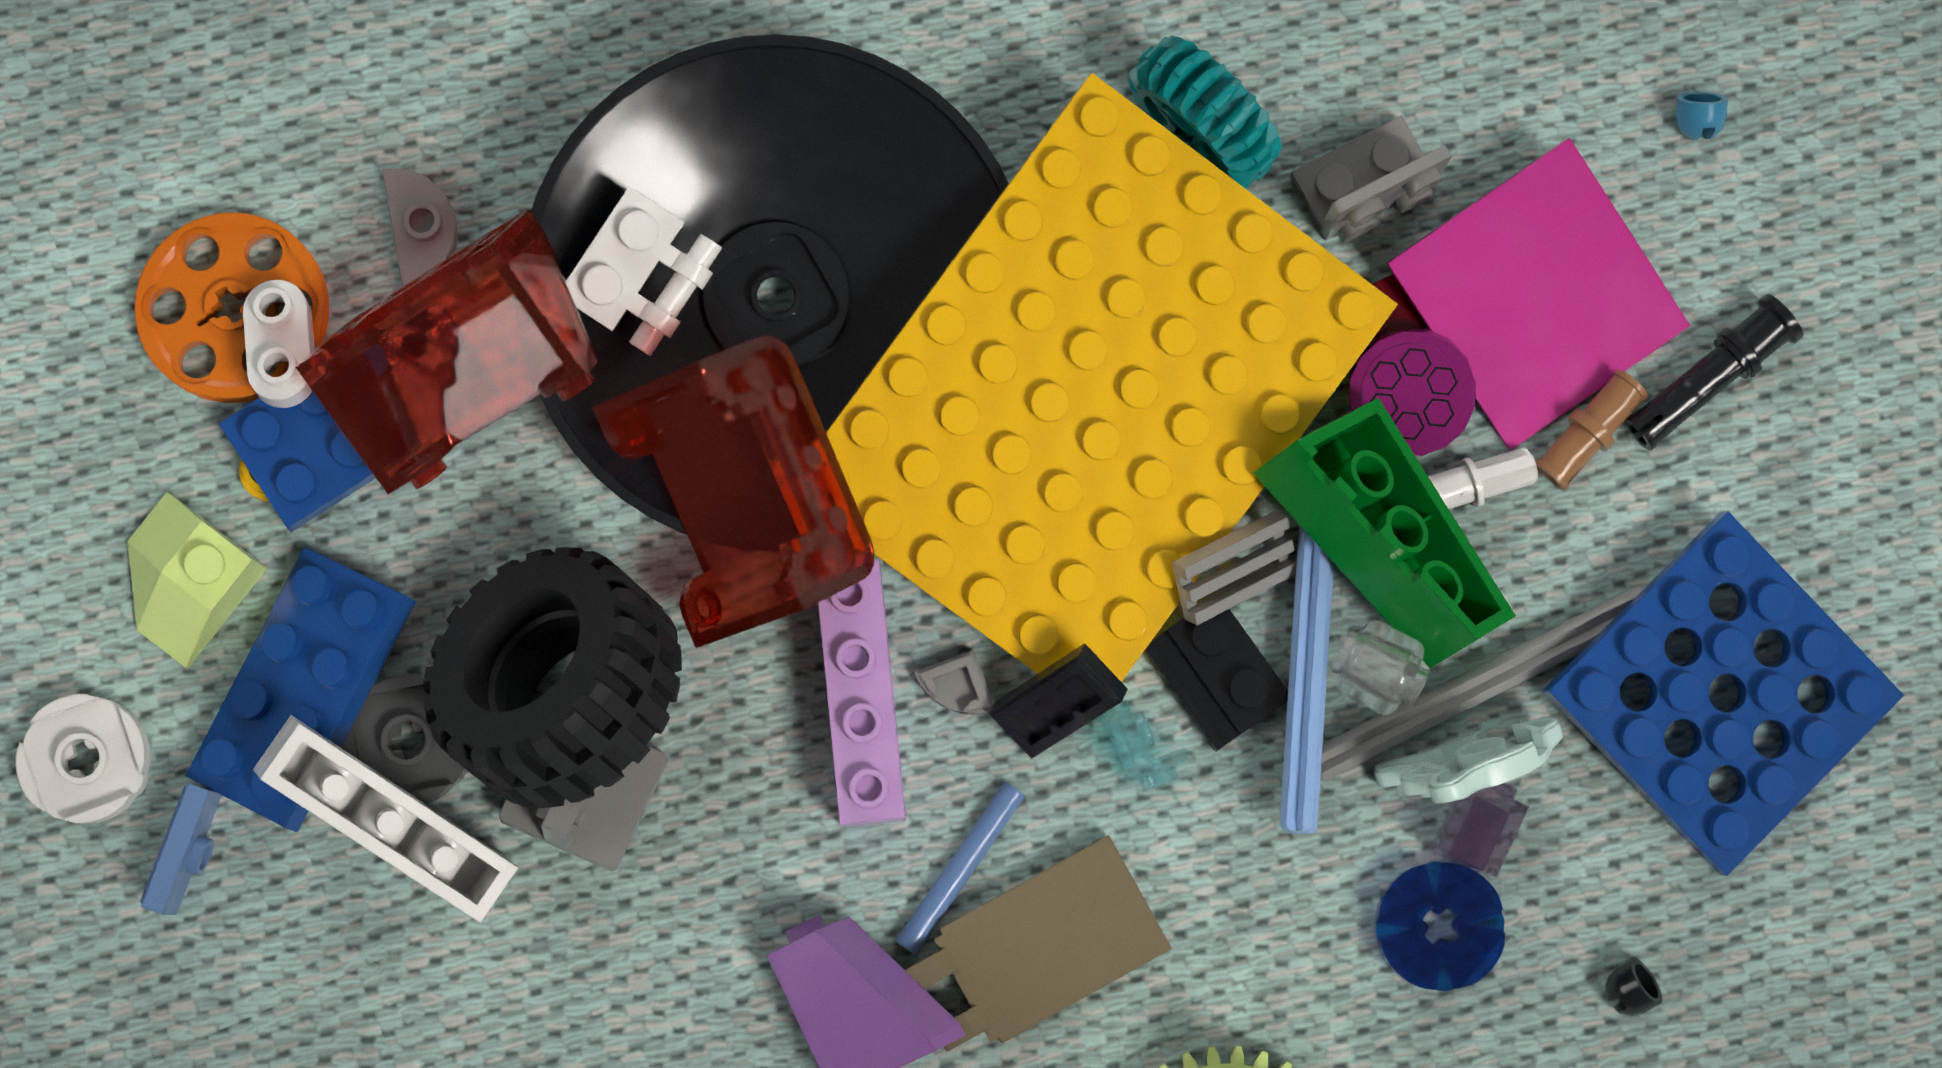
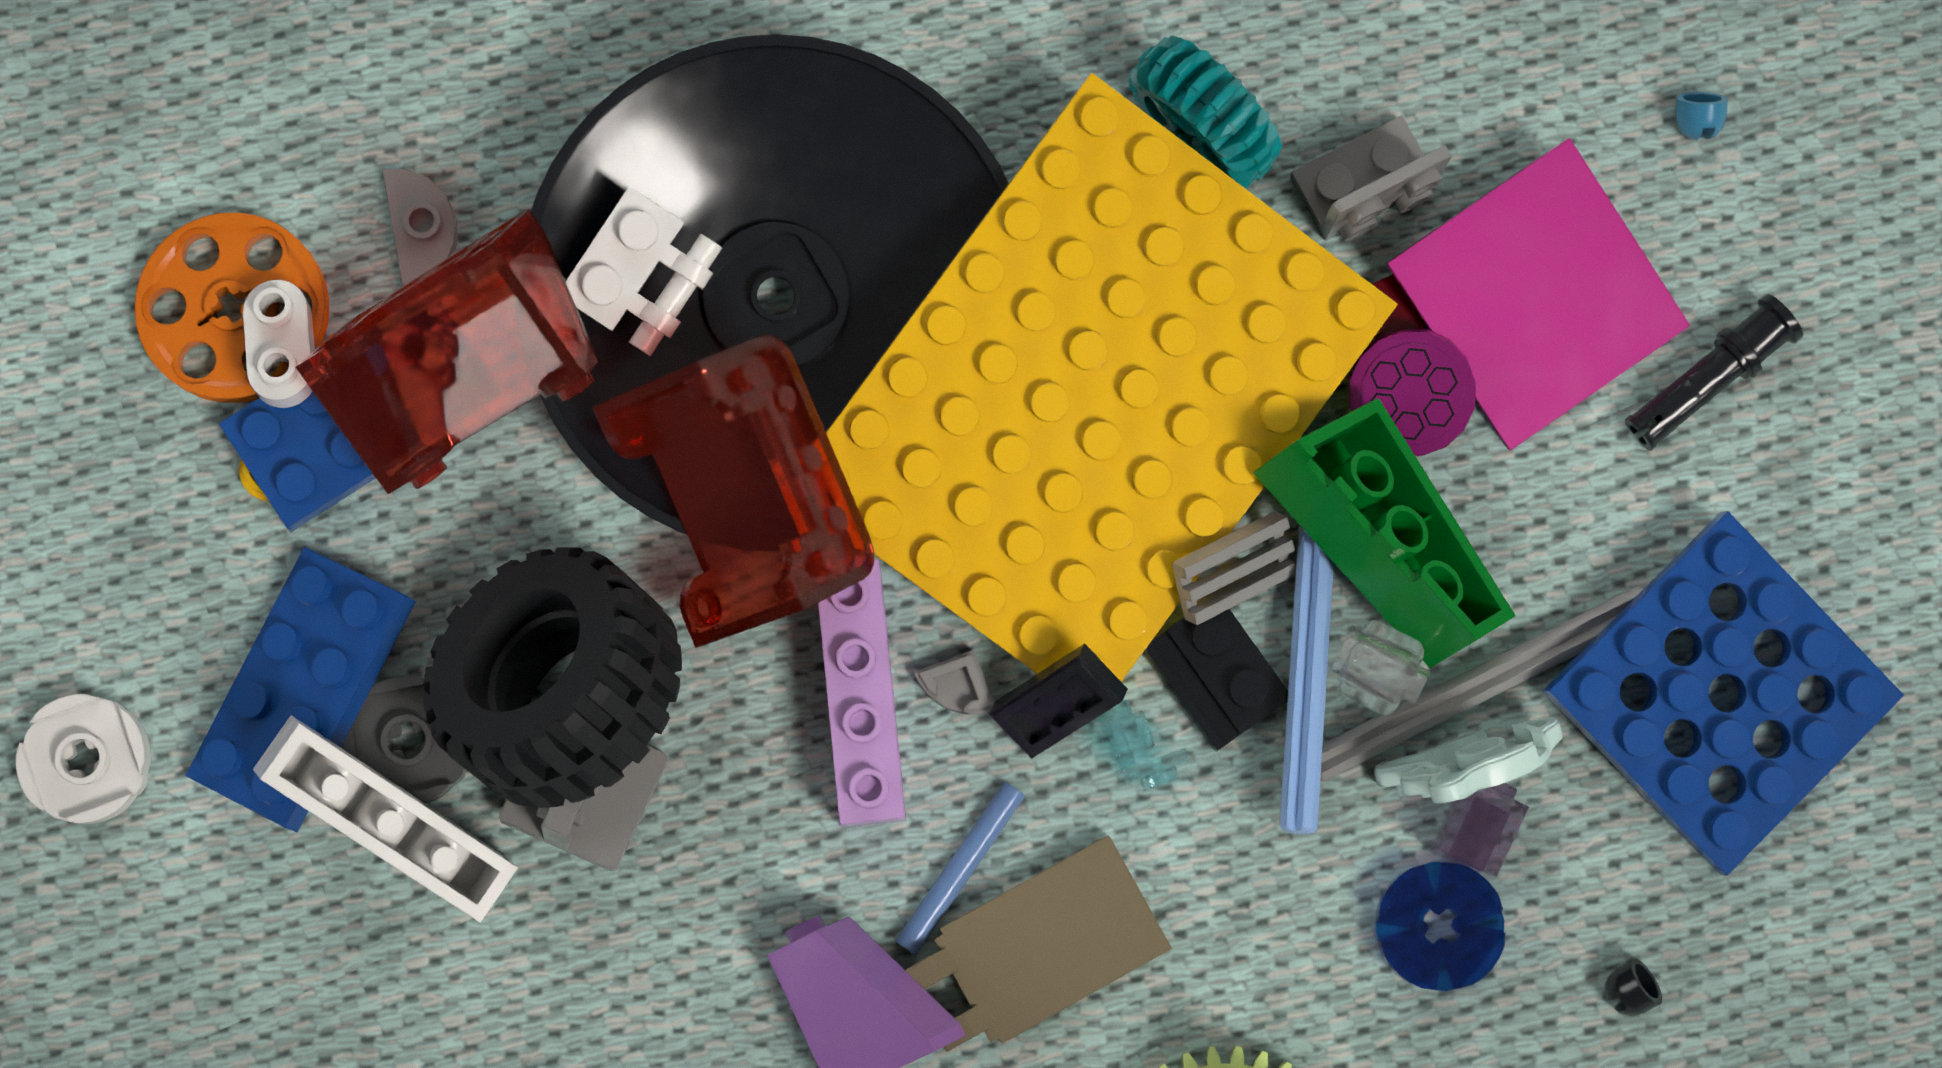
(182, 851): medium blue plate -> none
(185, 579): yellowish green slope -> none
(1485, 478): white axle -> none
(1591, 429): medium nougat pin -> none

